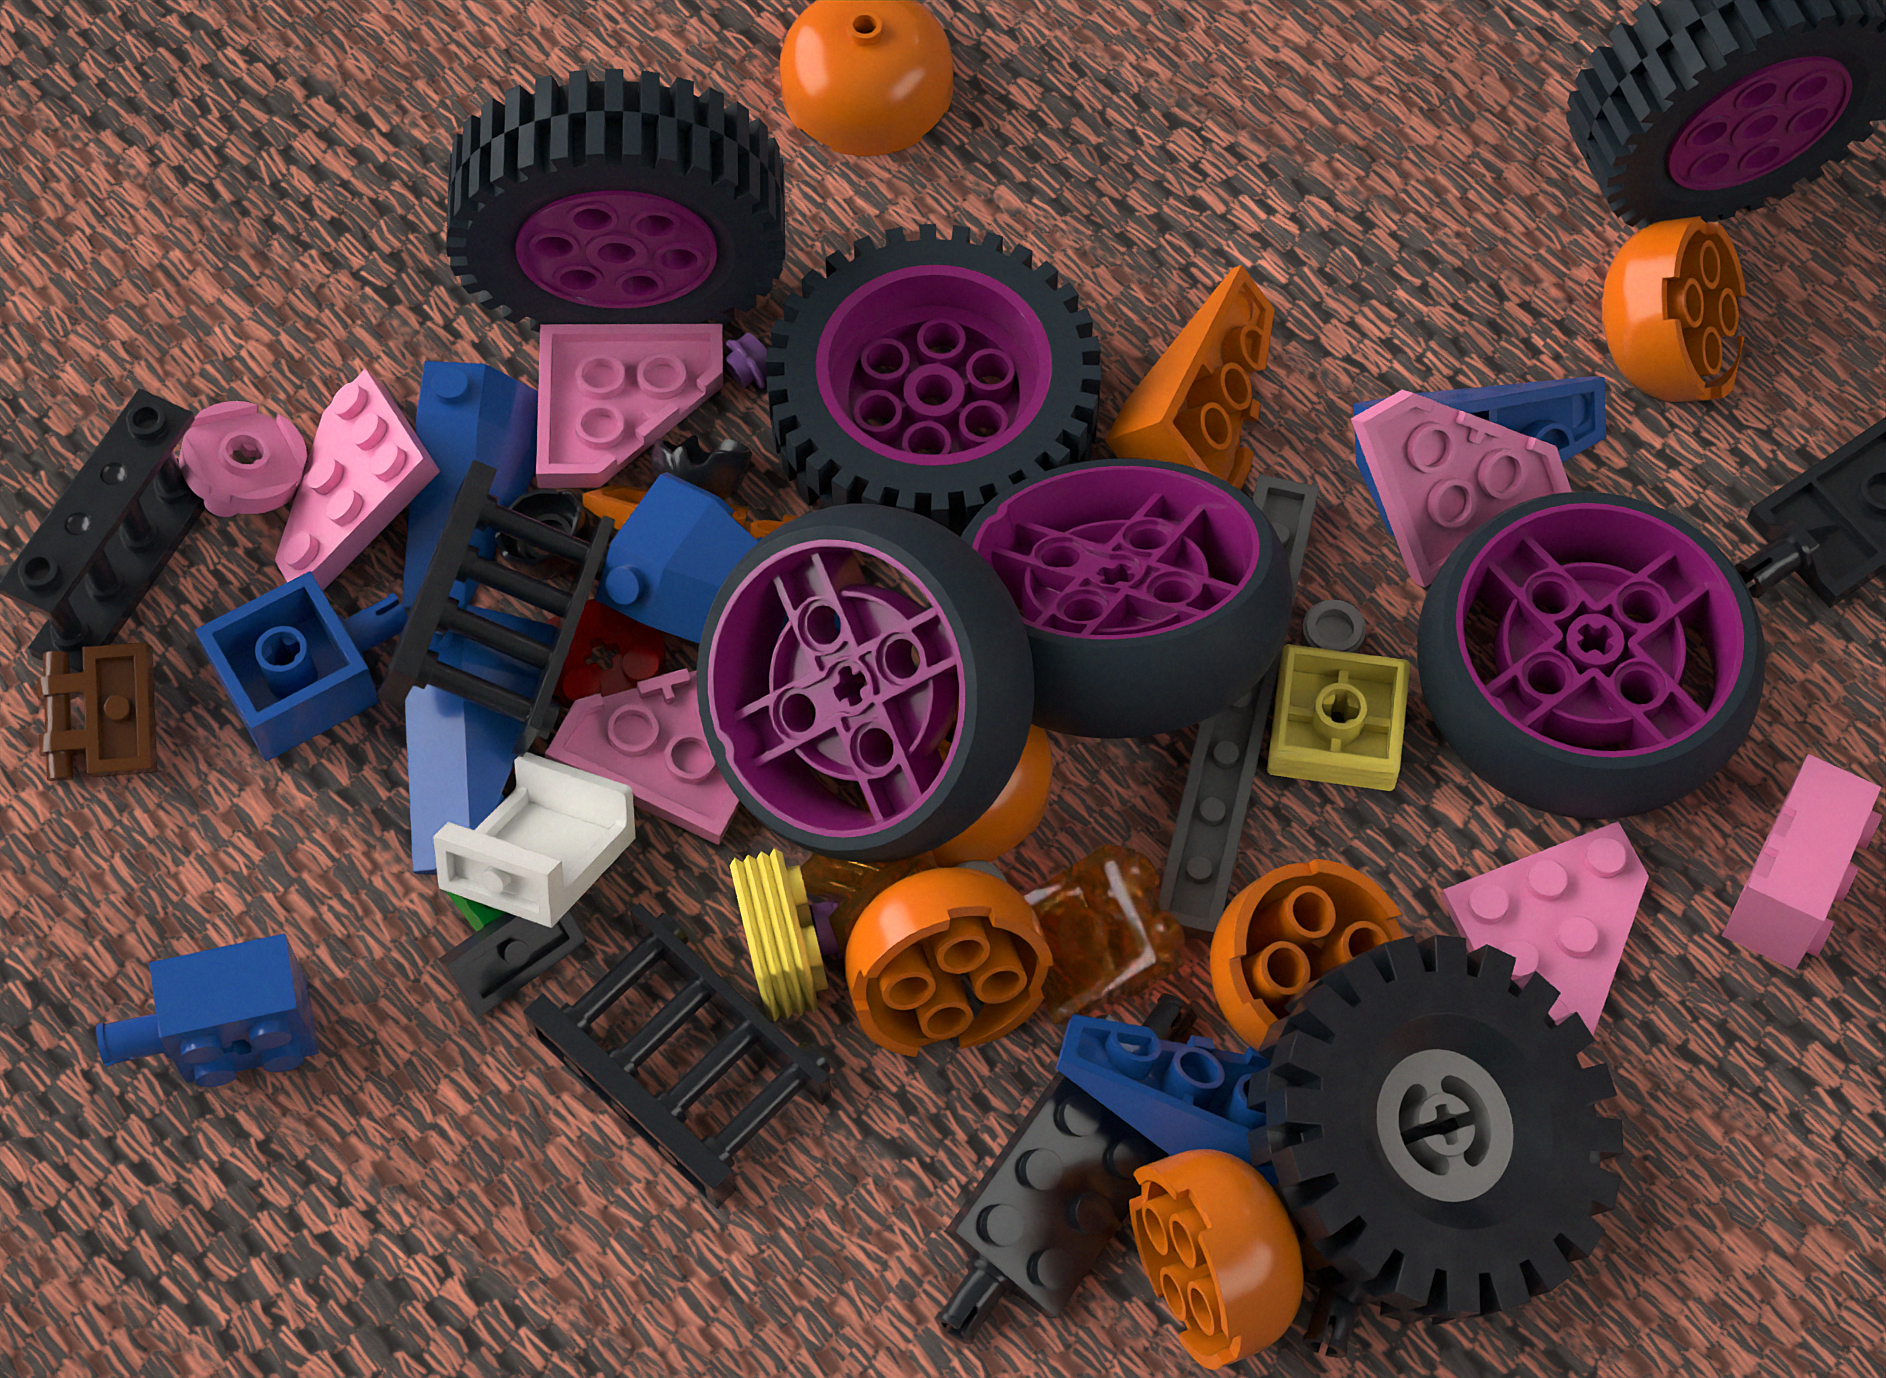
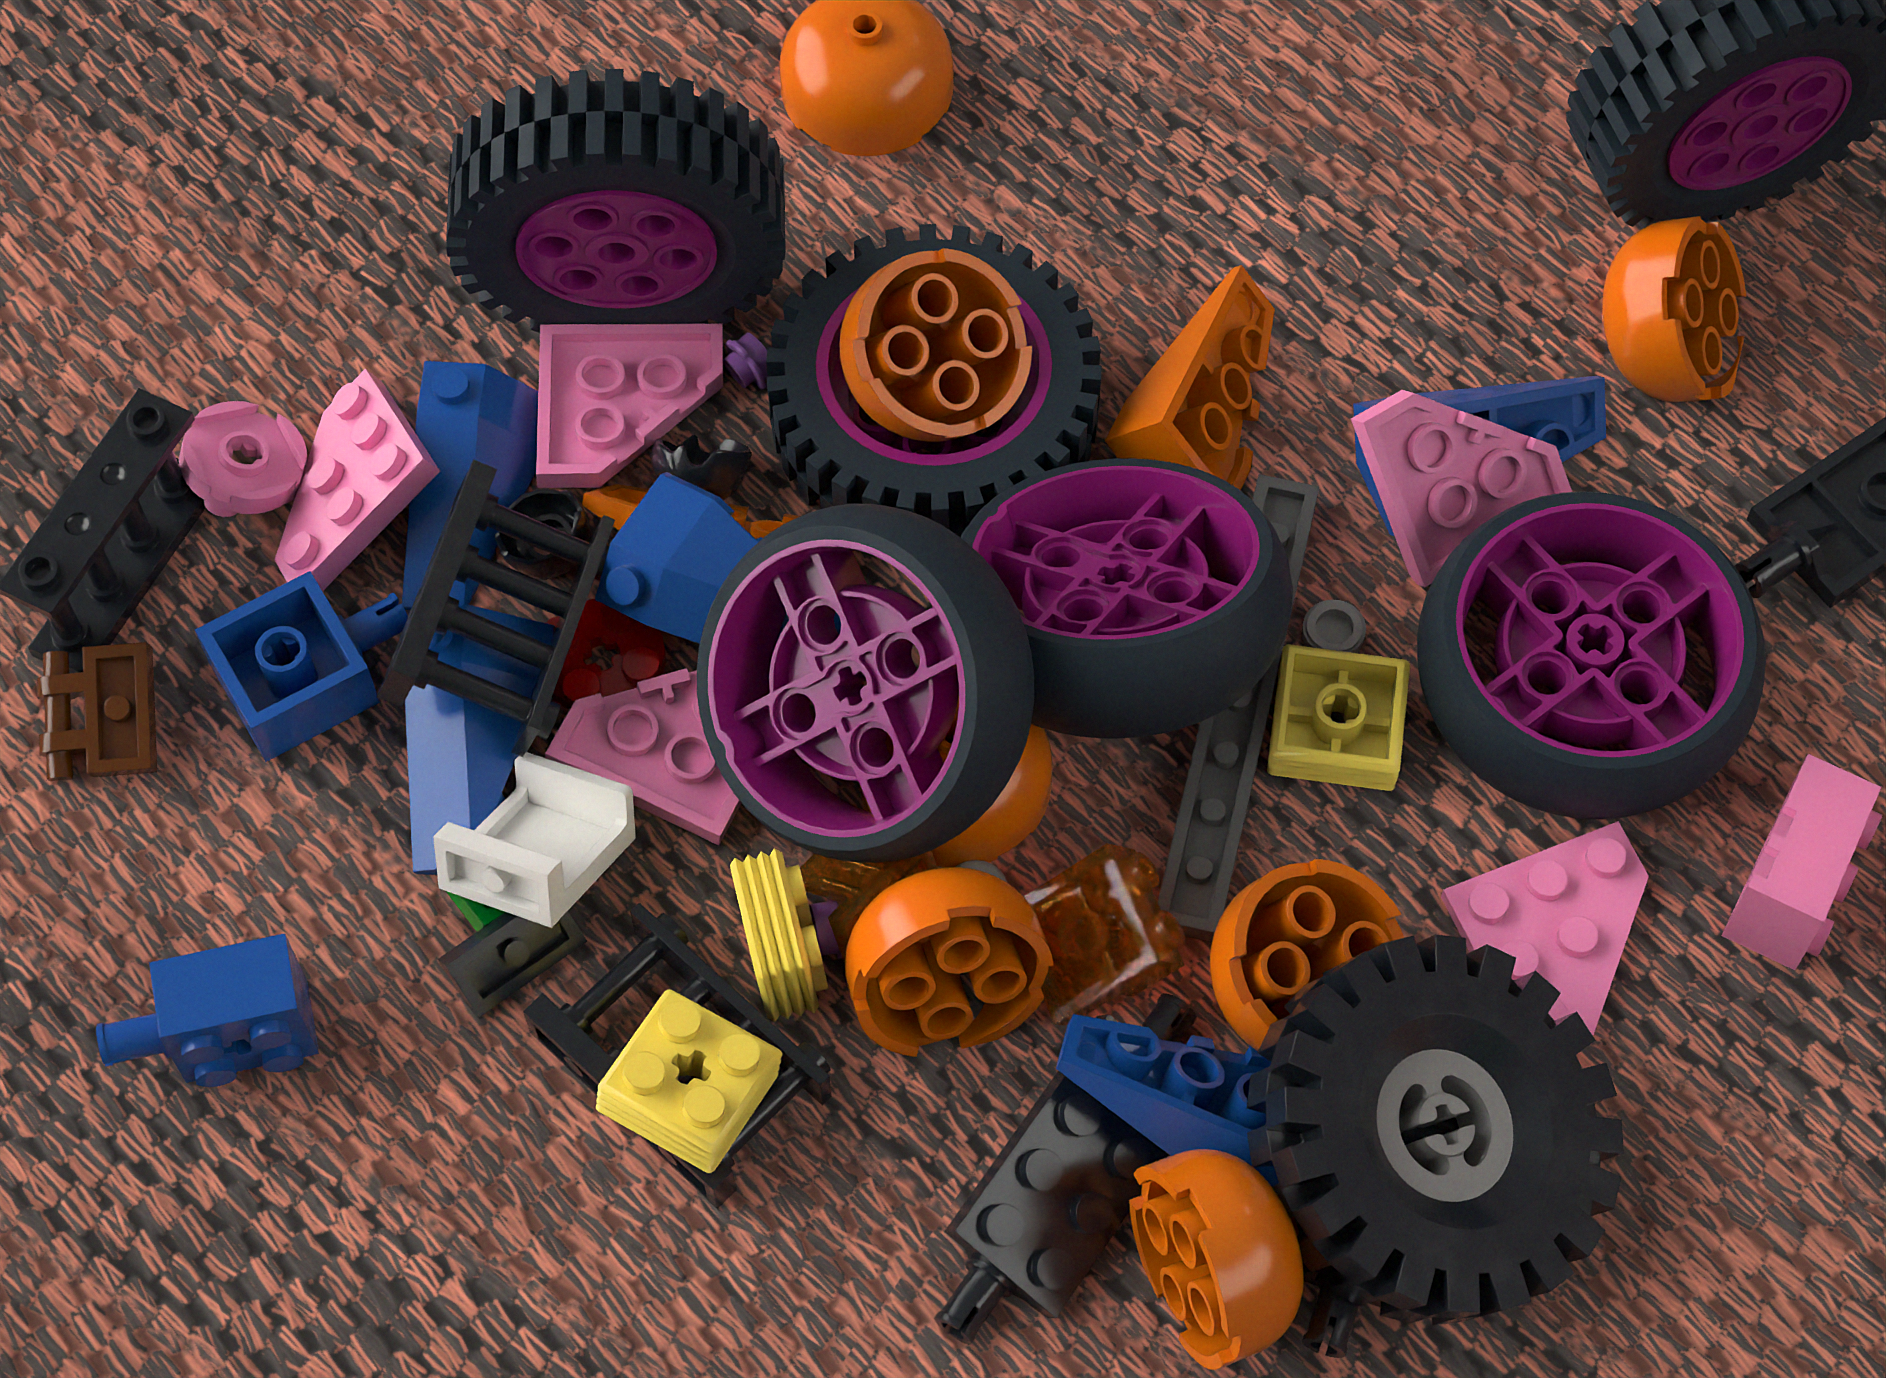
(709, 1112): none -> light yellow brick
(935, 346): none -> orange cylinder

